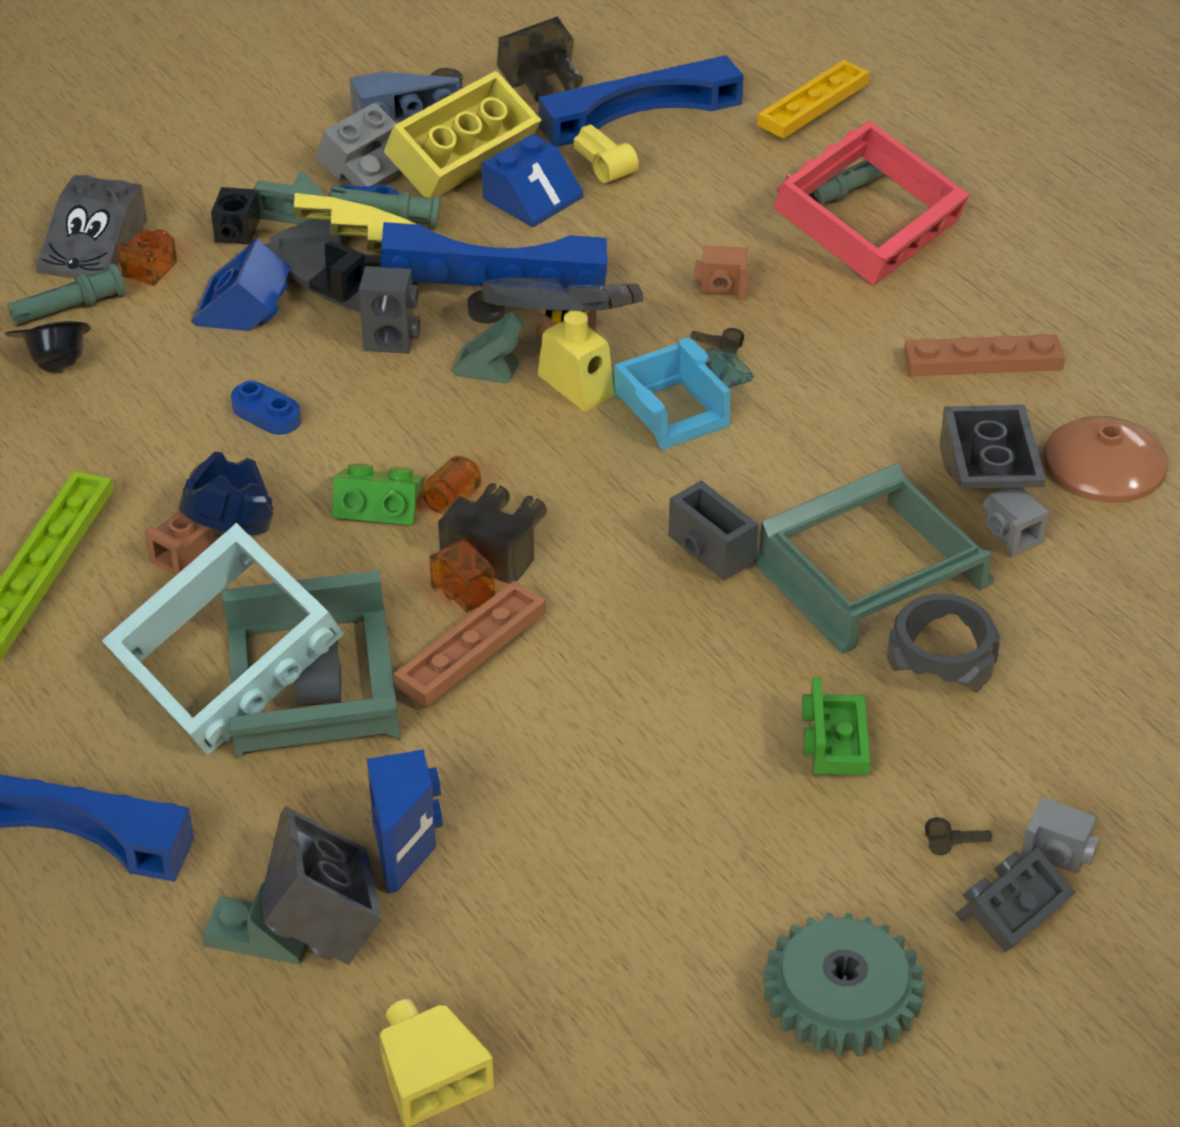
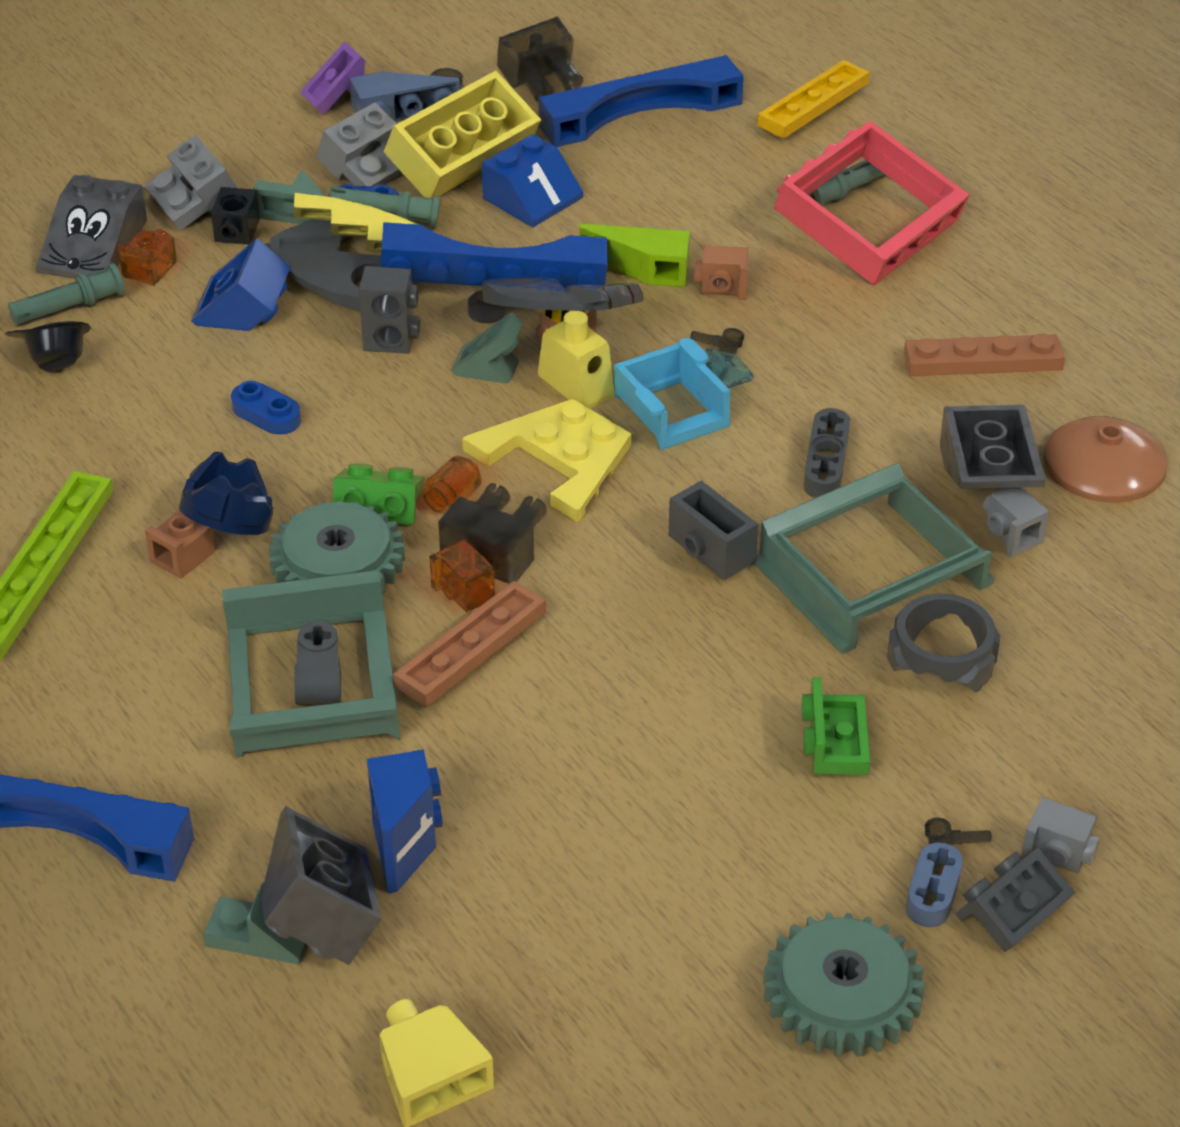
(190, 593): light aqua window -> none
(198, 170): none -> light grey brick
(334, 78): none -> medium lavender slope
(337, 541): none -> sand green gear
(342, 272): black panel -> none
(565, 438): none -> light yellow wing
(607, 158): light yellow piece -> none
(645, 253): none -> lime slope
(821, 441): none -> dark grey beam
(926, 882): none -> sand blue beam

